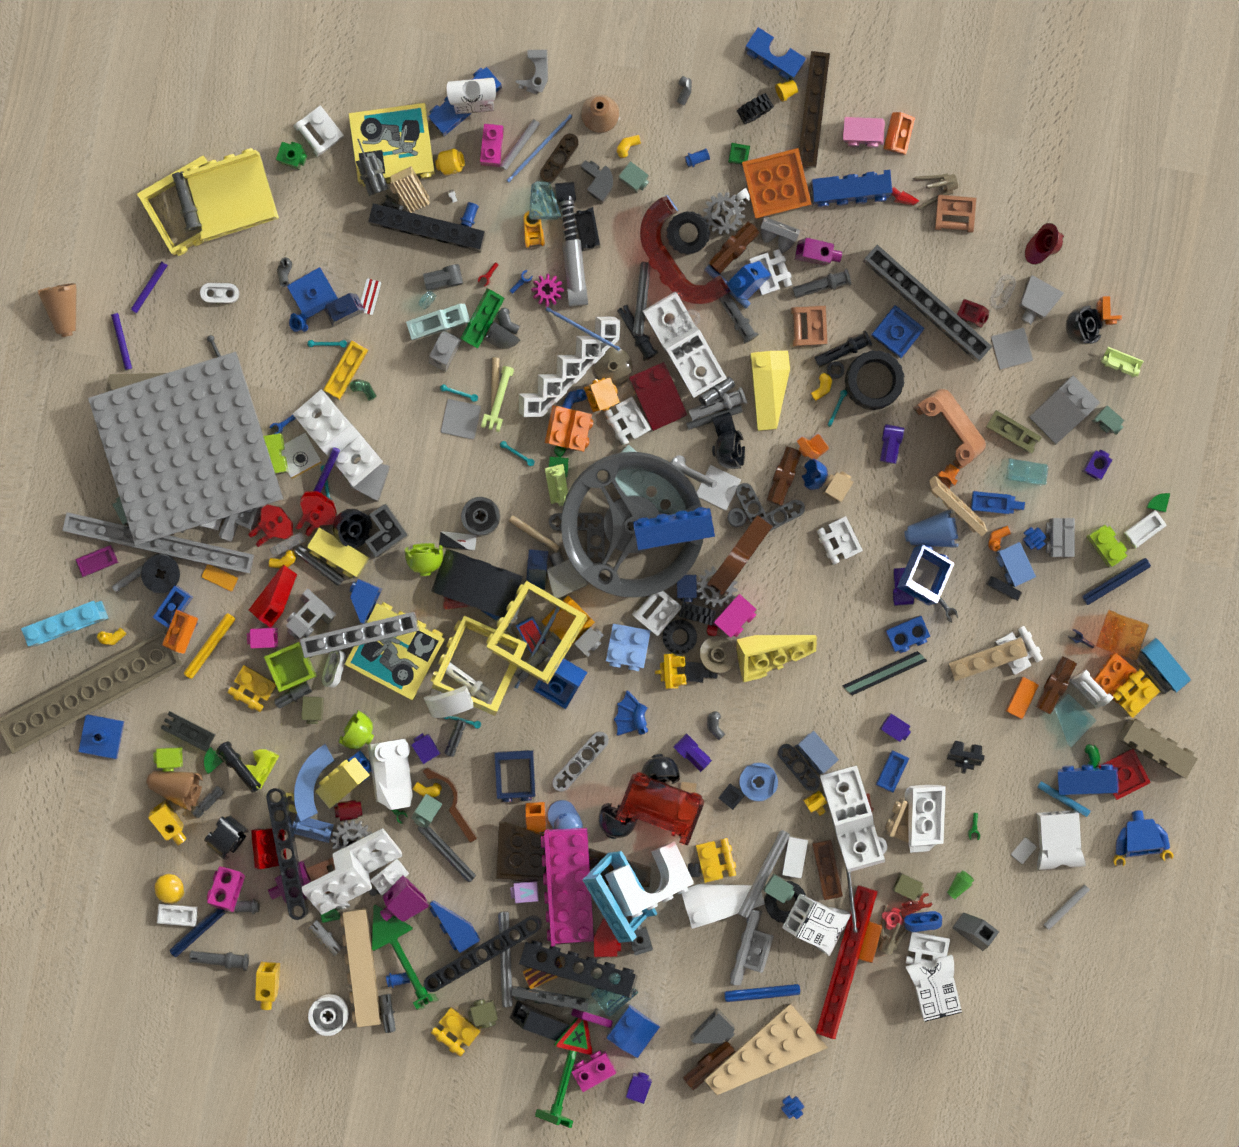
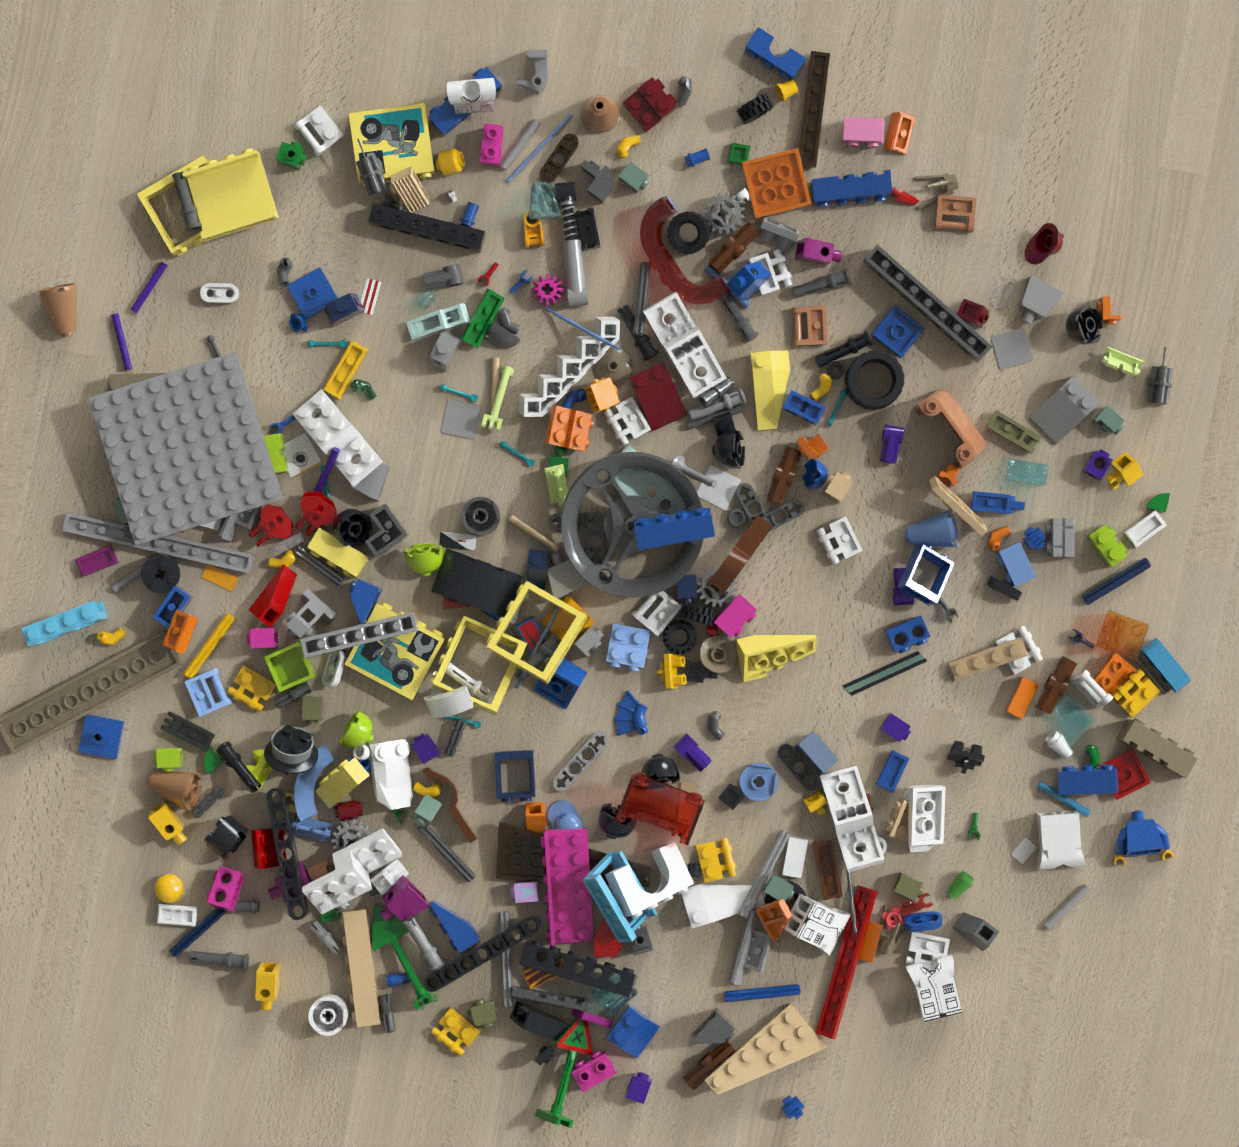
(202, 695): none -> light blue plate
(291, 751): none -> black piece
(361, 753): none -> white hinge
(427, 950): none -> light grey pin
(545, 1055): none -> black plate
(650, 104): none -> dark red plate
(774, 917): none -> orange wing
(803, 407): none -> blue brick
(1058, 743): none -> white cone
(1126, 470): none -> yellow brick
(1160, 383): none -> dark grey piece

